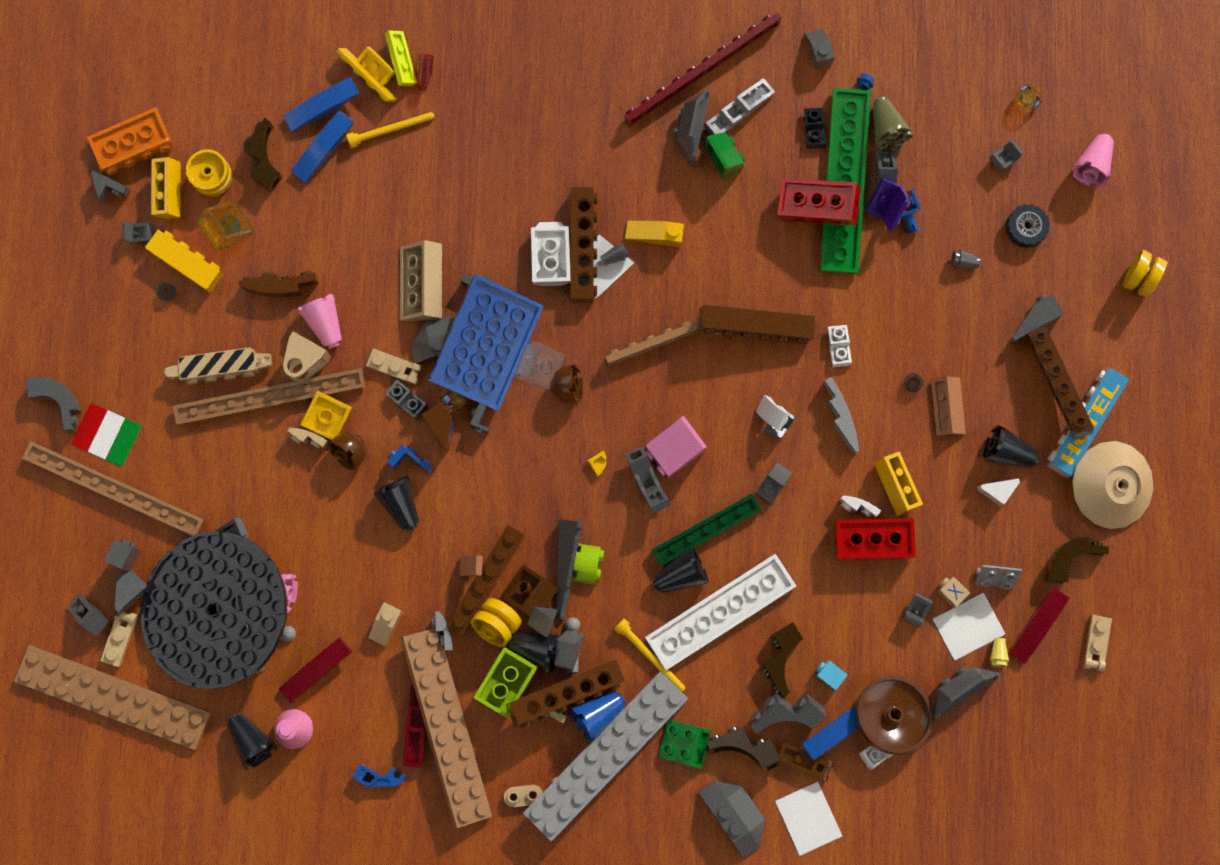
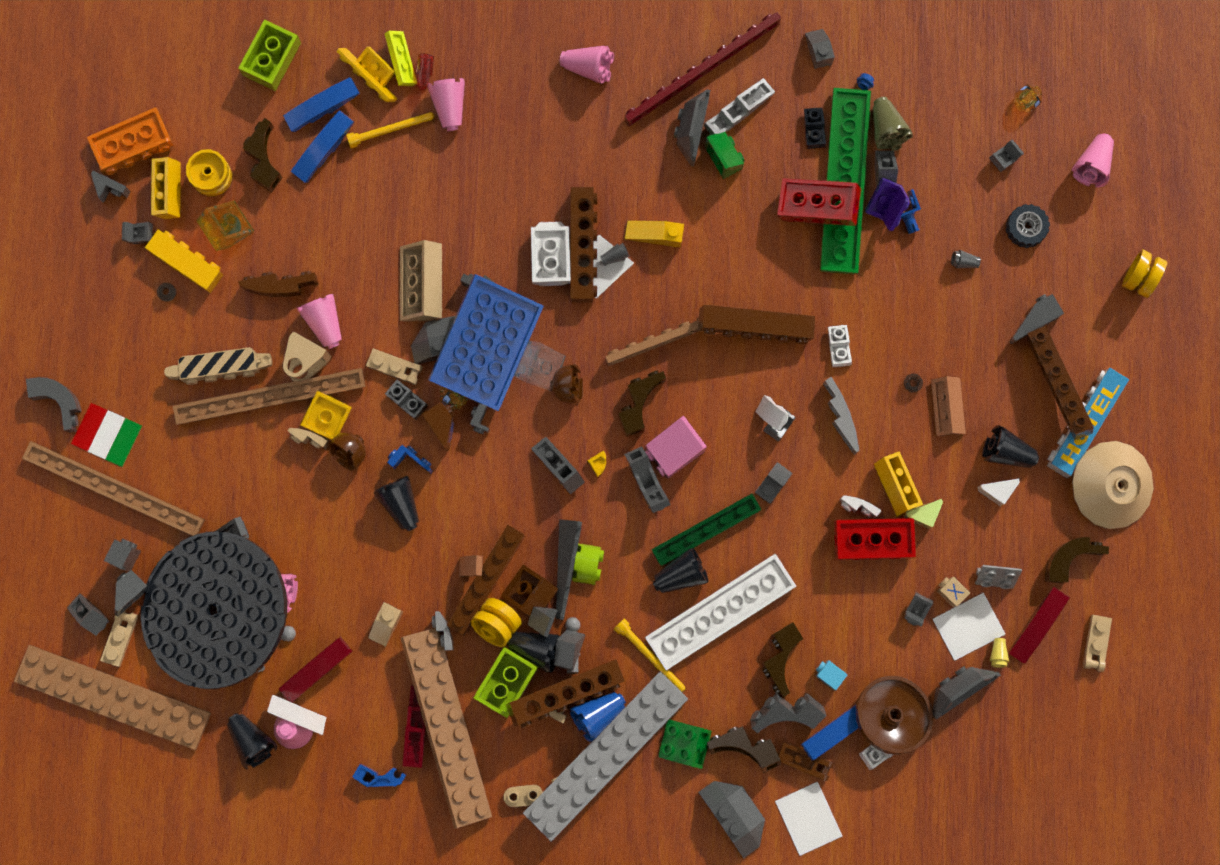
(269, 55): none -> lime brick
(297, 714): none -> white sticker
(448, 101): none -> bright pink cone
(558, 465): none -> dark grey slope
(589, 62): none -> bright pink cone
(639, 389): none -> dark brown arch
(926, 514): none -> yellowish green slope

